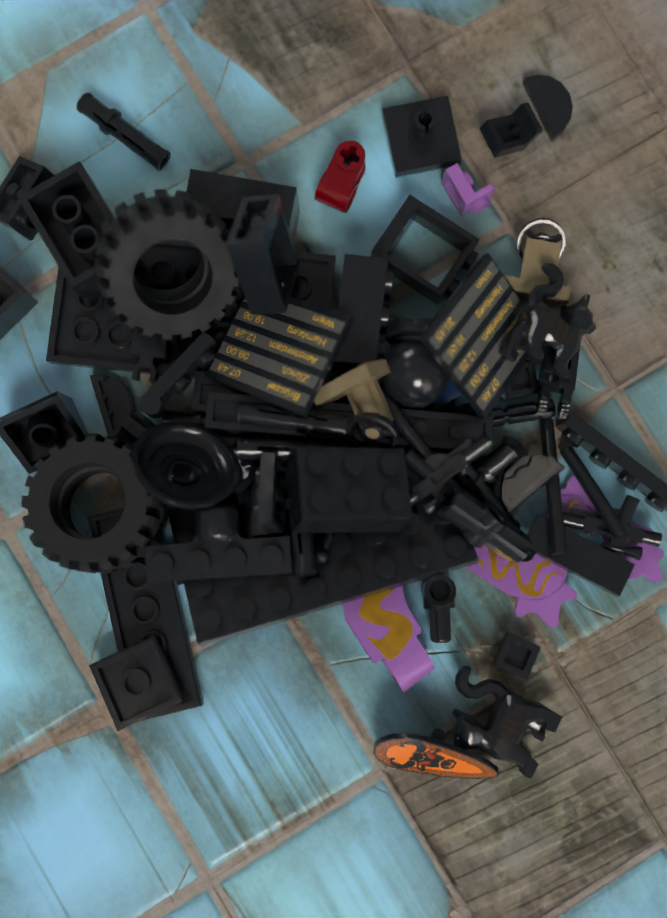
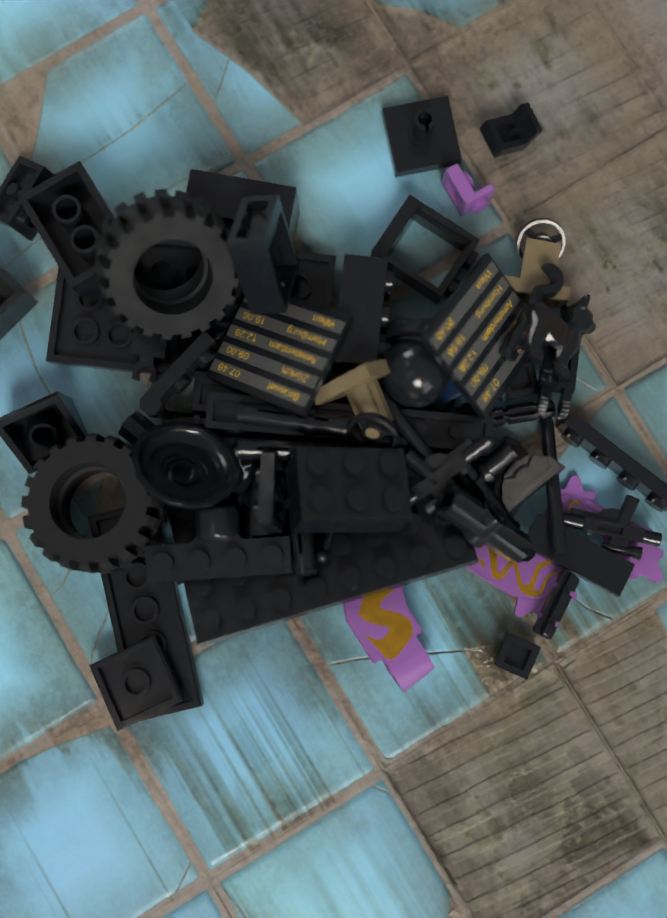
(111, 122): black pin -> none
(114, 402): black tile -> none
(340, 181): dark red piece -> none
(432, 756): shield -> none
(439, 609): black axle -> none
(506, 724): black animal -> none
(550, 102): black tile -> none
(556, 604): none -> black axle
(594, 493): black bar -> none

